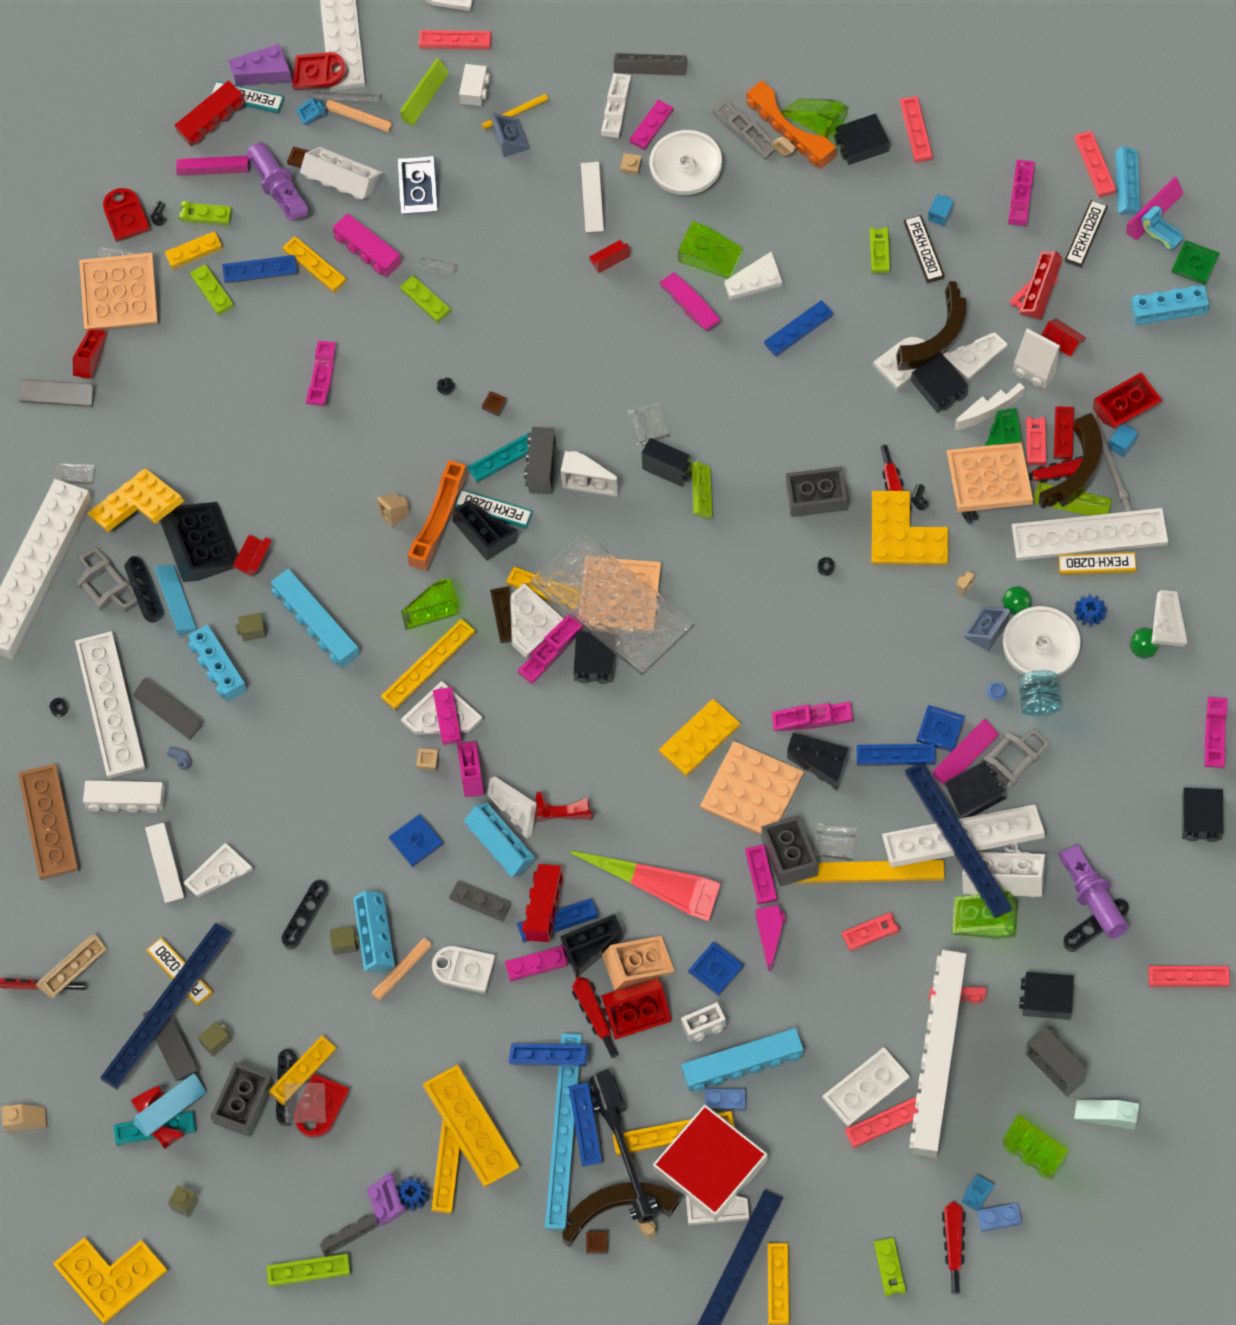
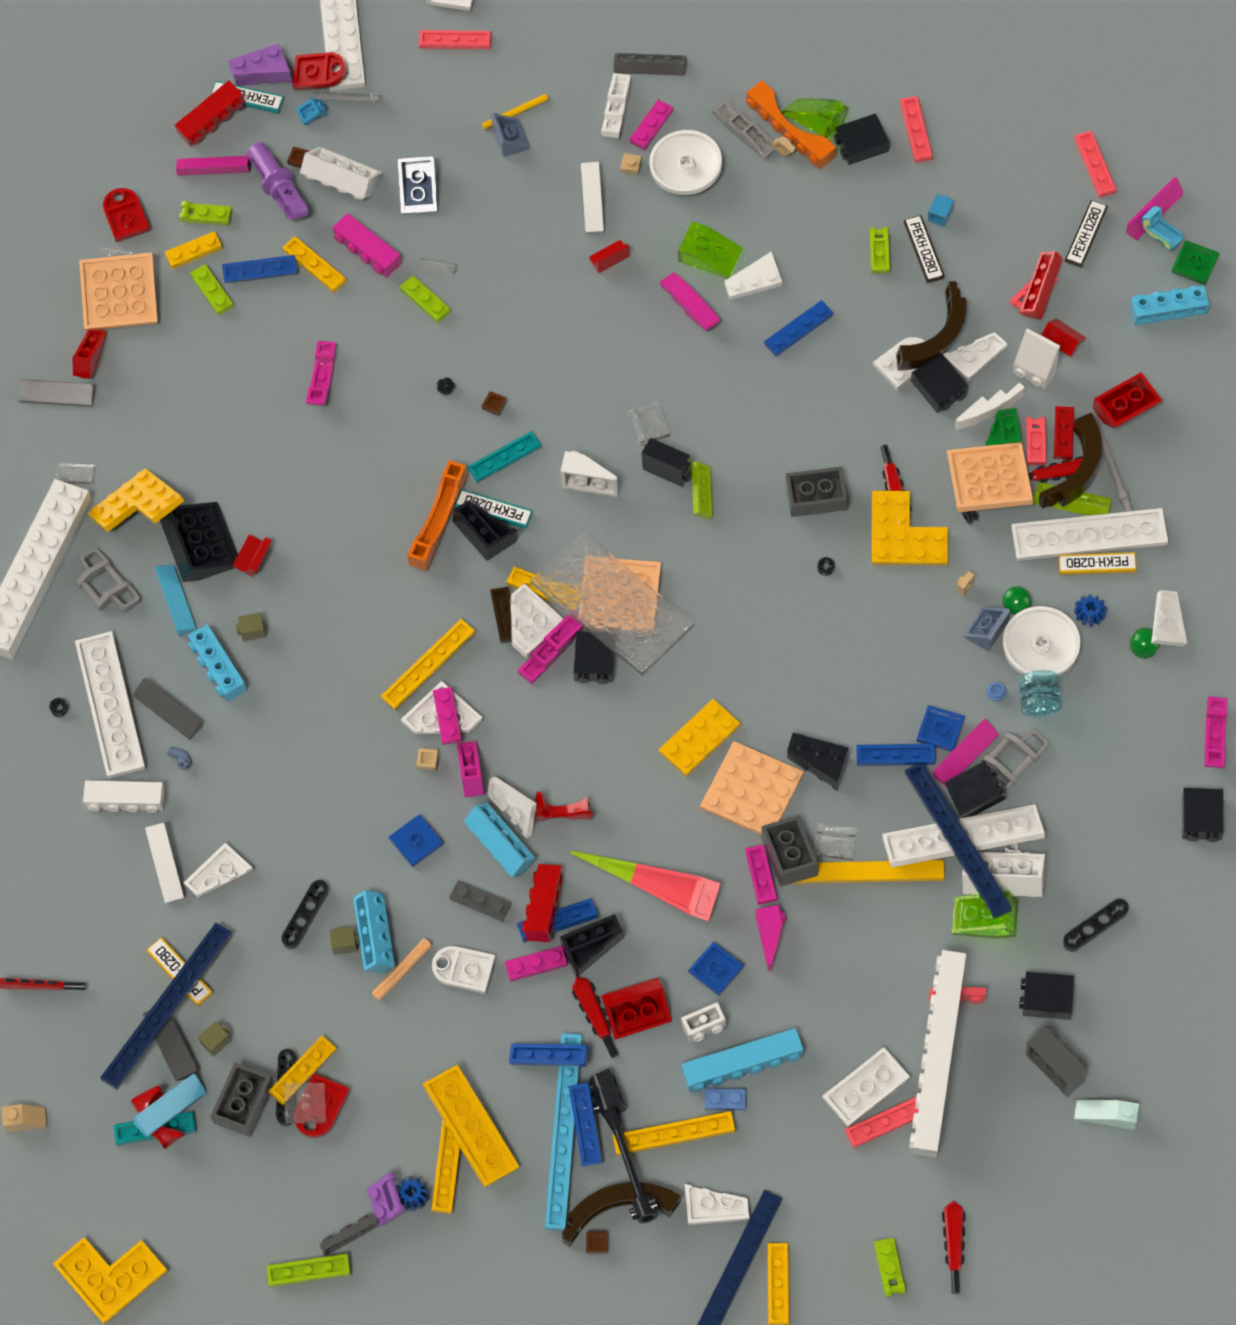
(48, 821): medium nougat plate -> none
(71, 966): tan slope -> none
(150, 608): black beam -> none
(155, 213): black arm -> none
(183, 1201): olive brick -> none
(314, 618): medium azure brick -> none
(358, 115): light nougat axle -> none
(393, 508): tan slope -> none
(424, 92): lime slope -> none
(432, 605): clear neon green slope -> none
(473, 85): white brick -> none
(540, 460): dark grey brick -> none
(637, 961): light nougat slope -> none
(648, 1229): tan plate -> none
(710, 1162): red tile -> none
(812, 717): dark pink slope -> none
(870, 932): coral plate -> none
(917, 498): black arm -> none
(977, 1192): dark azure bracket -> none
(999, 1217): medium blue plate -> none
(1021, 192): dark pink slope -> none
(1035, 1148): clear neon green slope -> none
(1093, 892): medium lavender piece -> none
(1123, 440): dark azure brick -> none
(1127, 180): medium azure slope -> none
(1188, 976): coral tile -> none

